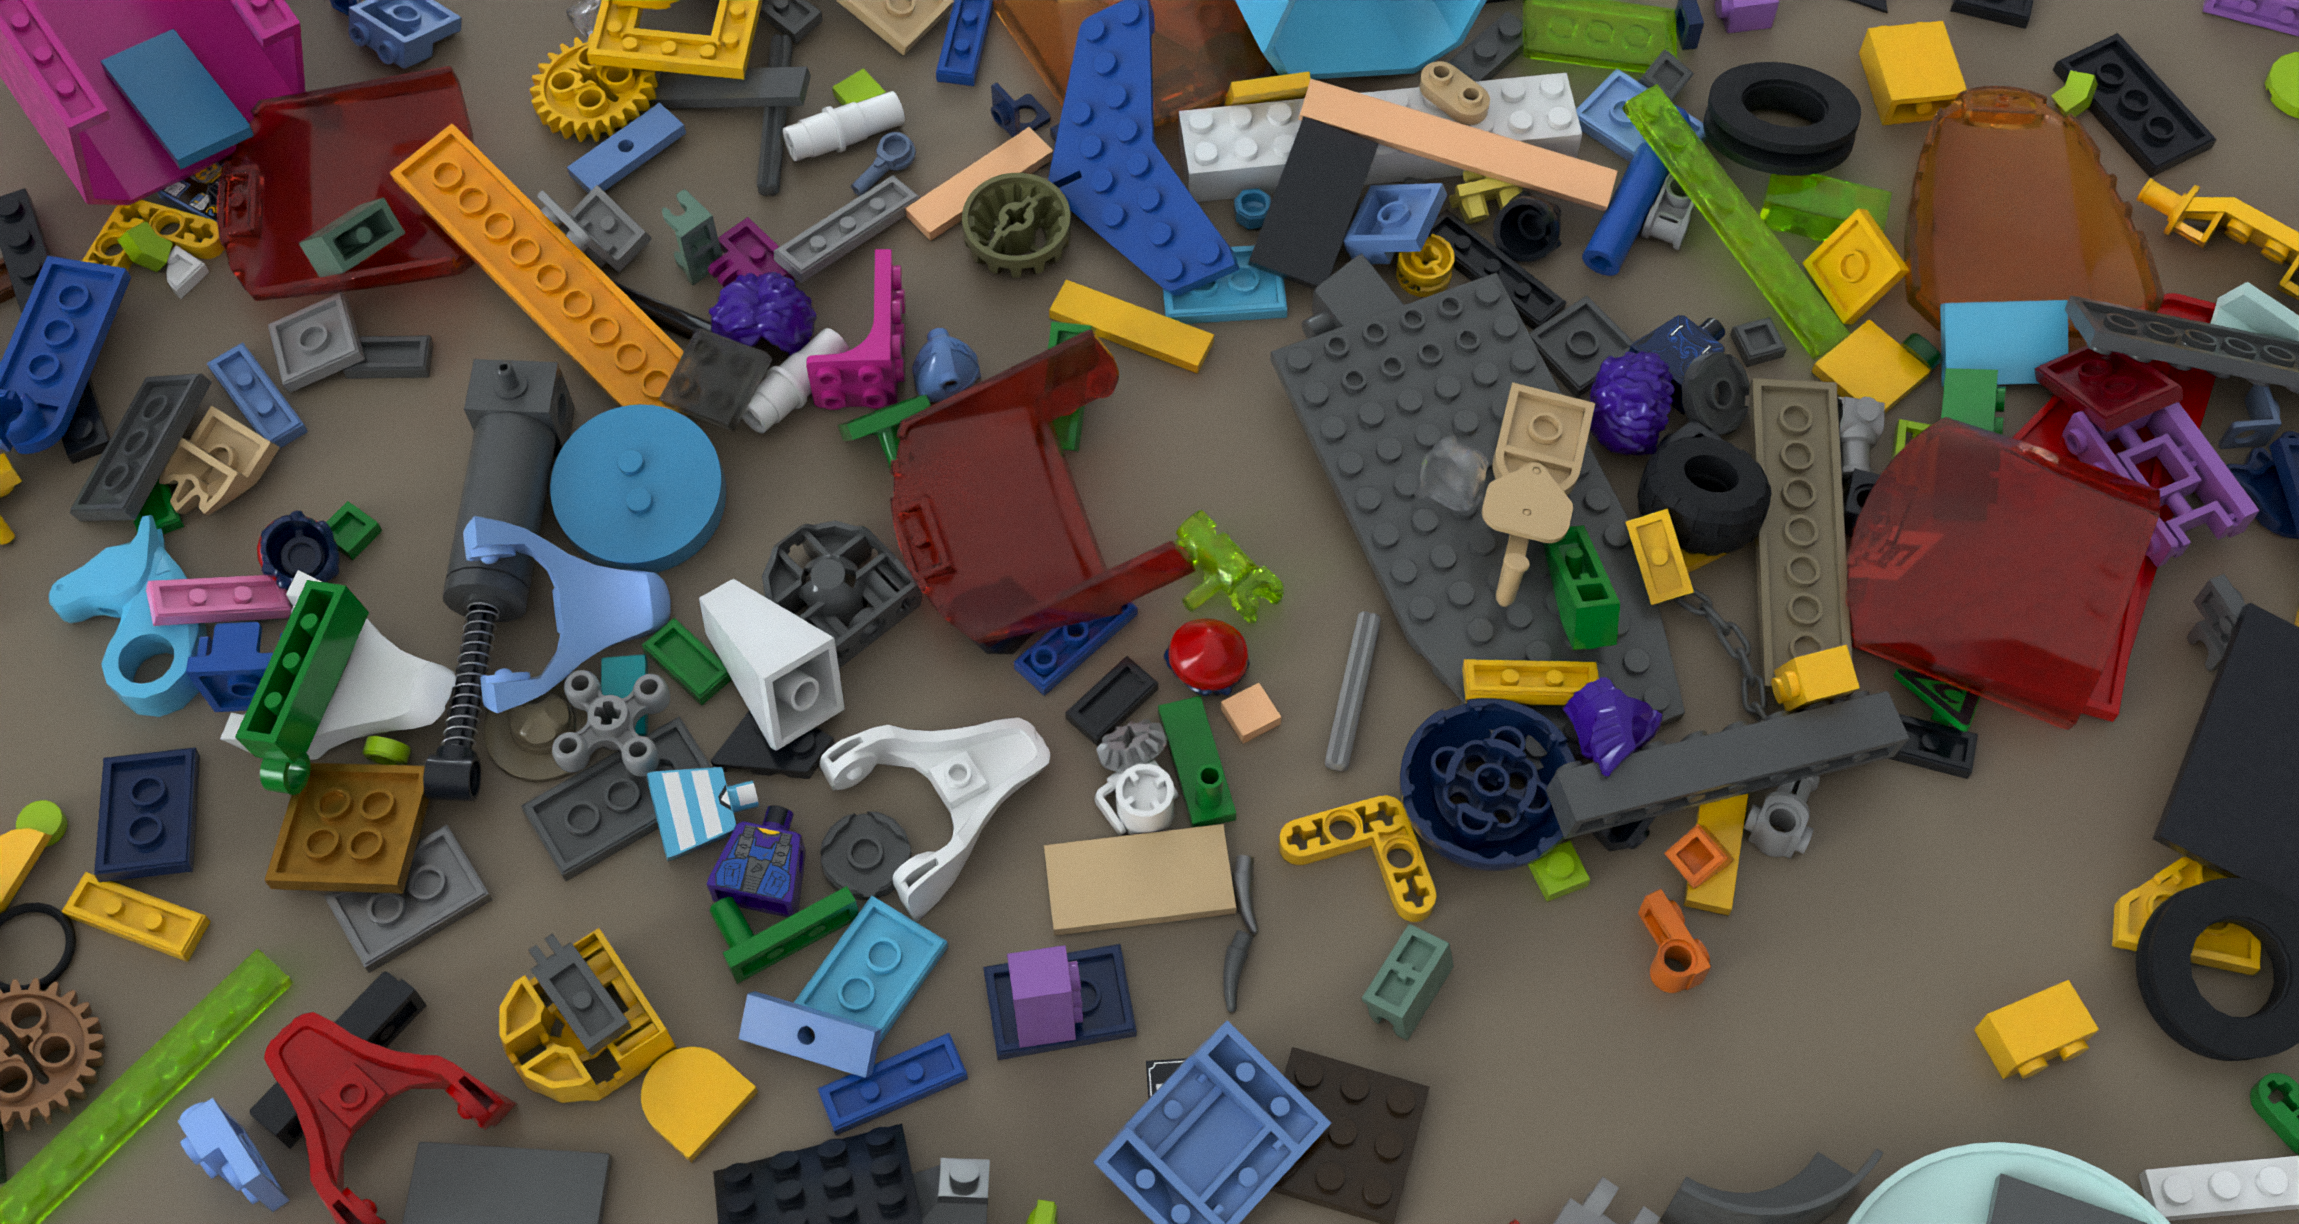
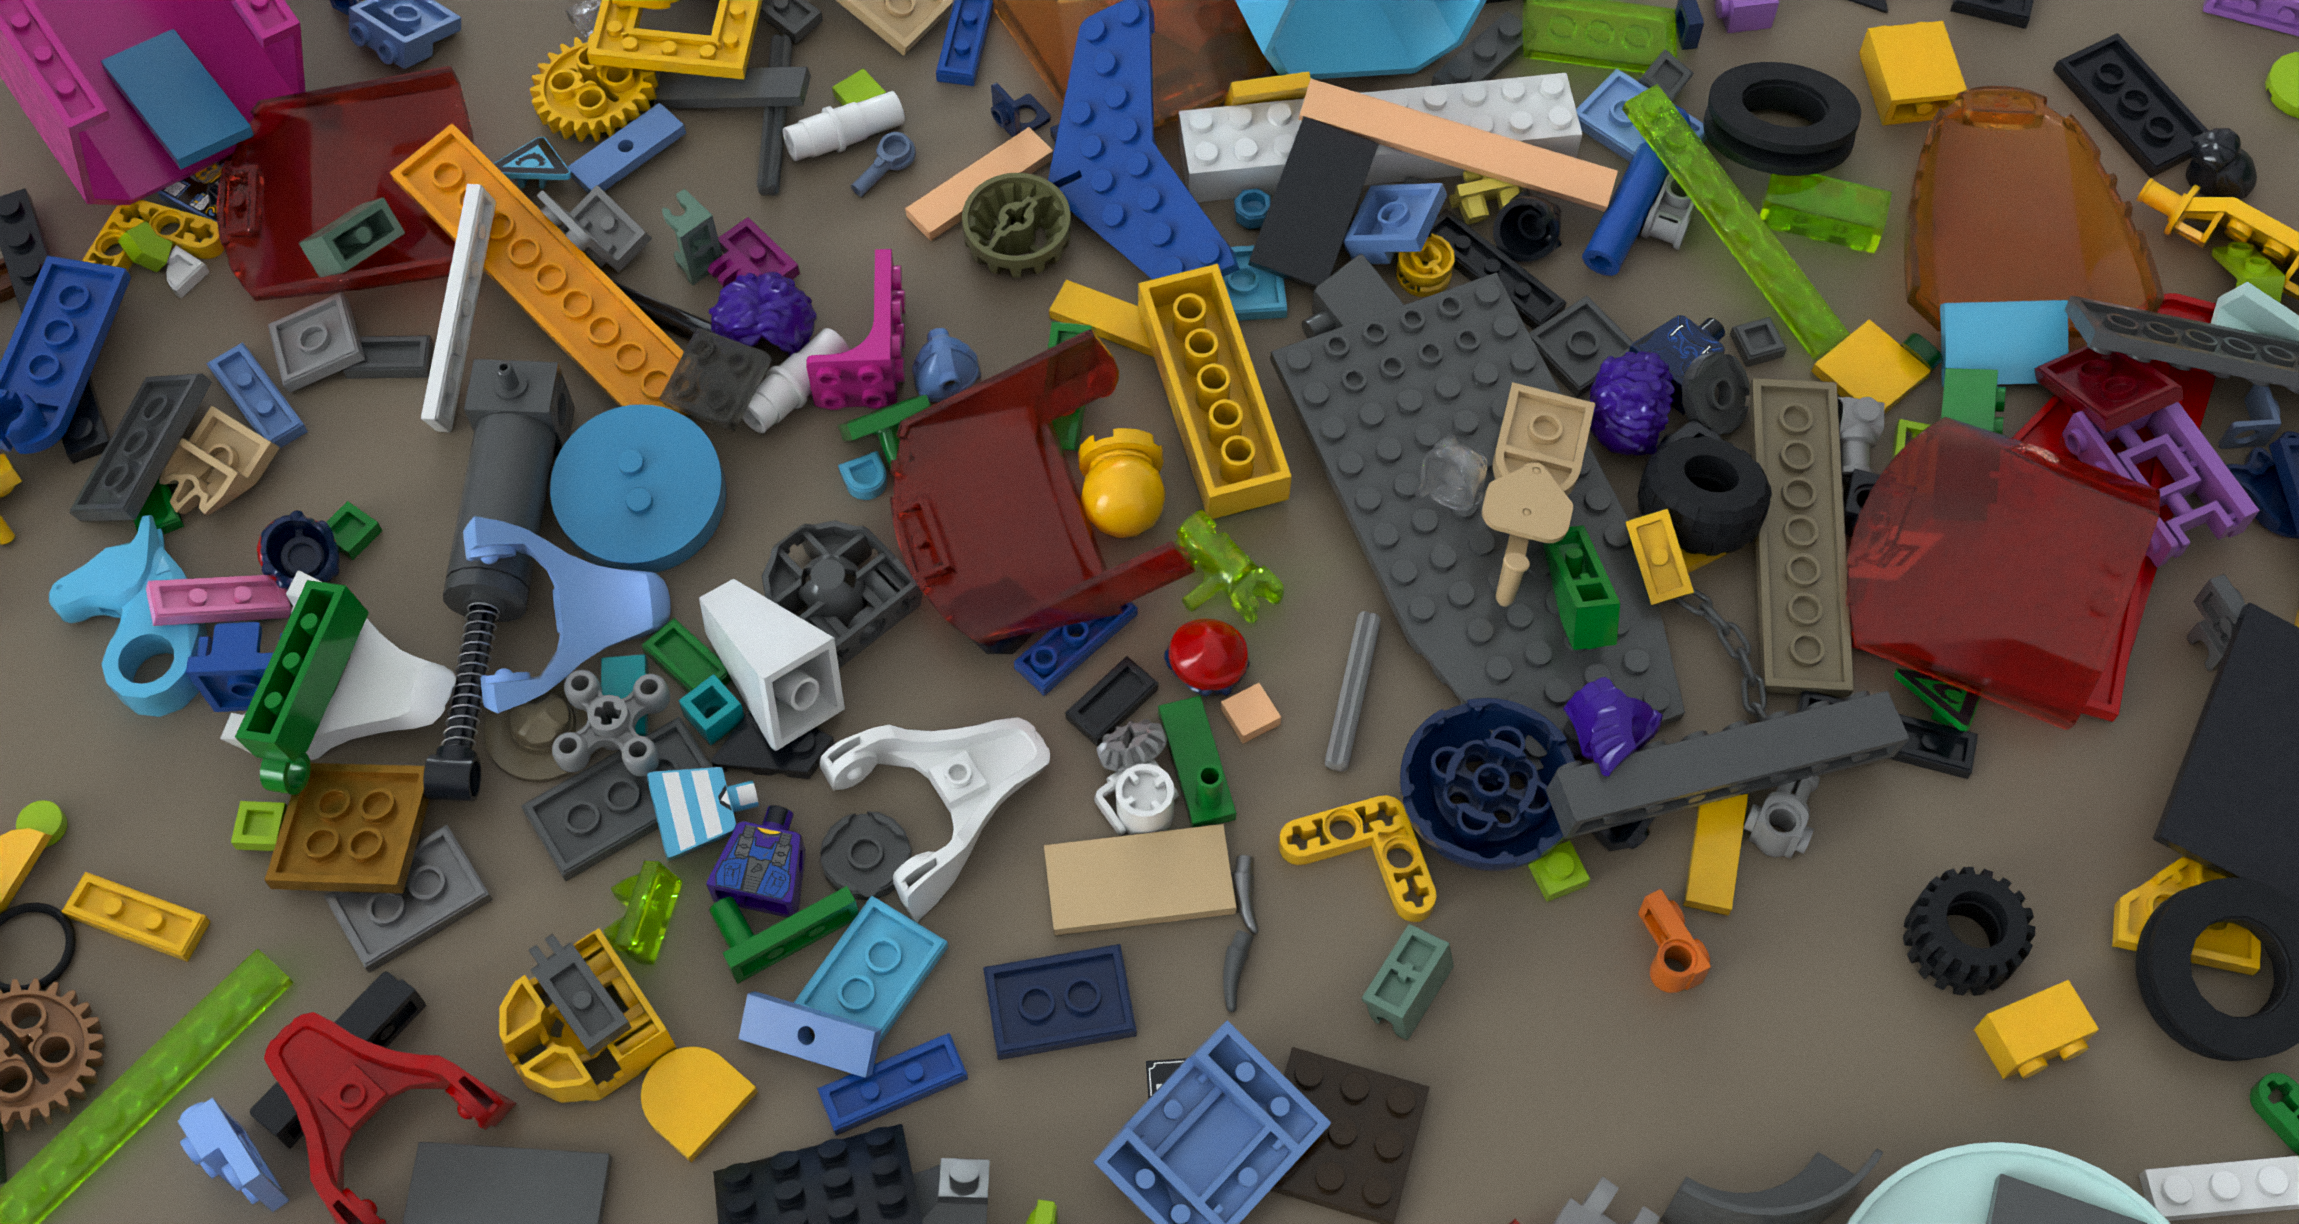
(147, 815): dark blue tile -> none
(258, 825): none -> lime plate
(386, 751): lime tile -> none
(458, 308): none -> white tile
(534, 161): none -> piece
(649, 905): none -> clear neon green tile
(709, 699): none -> teal plate
(845, 229): light grey tile -> none
(864, 476): none -> medium azure tile
(1045, 995): medium lavender brick -> none
(1122, 482): none -> yellow tile
(1213, 392): none -> yellow brick
(1448, 90): tan plate -> none
(1526, 680): yellow tile -> none
(1699, 855): orange slope -> none
(1815, 678): yellow brick -> none
(1855, 266): yellow tile -> none
(1989, 905): none -> black tyre
(2076, 93): lime piece -> none
(2221, 165): none -> black hair
(2251, 266): none -> lime bracket

